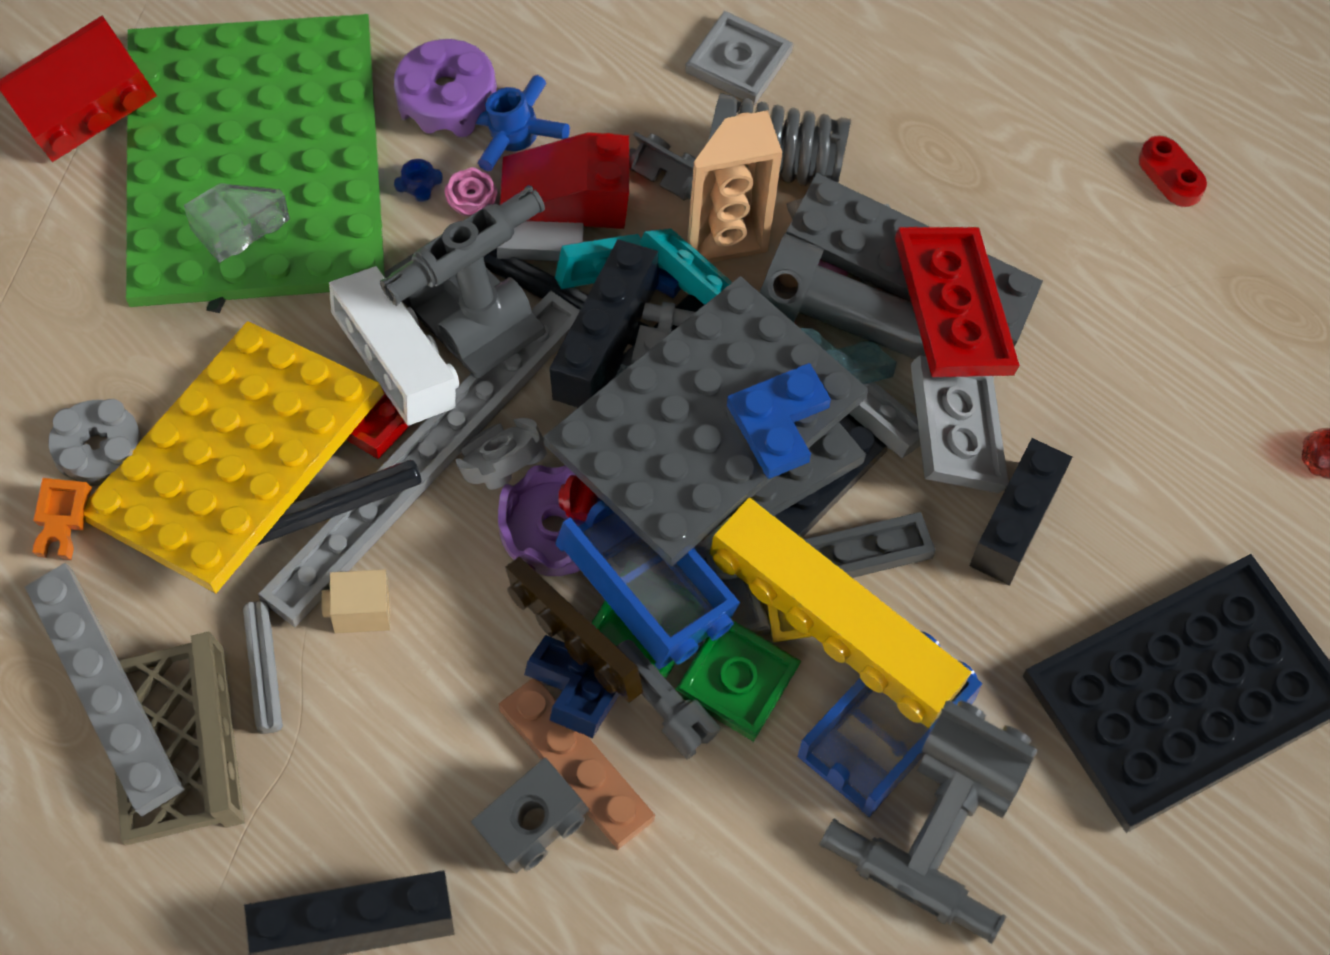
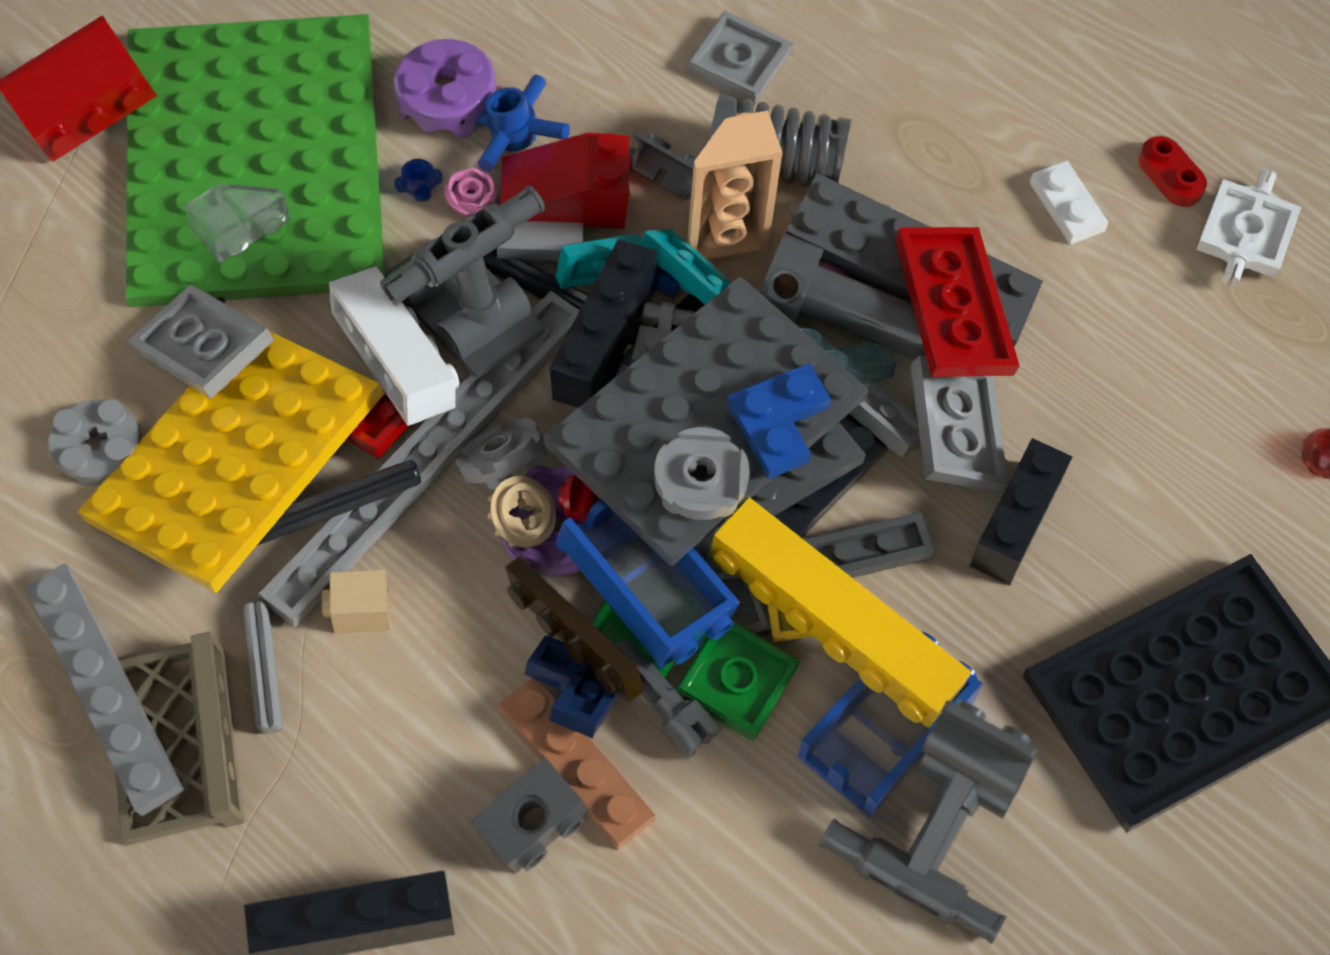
(60, 510): orange plate -> none
(201, 341): none -> light grey plate
(528, 495): none -> tan gear
(698, 499): none -> light grey plate
(1068, 202): none -> white plate
(1249, 228): none -> white plate

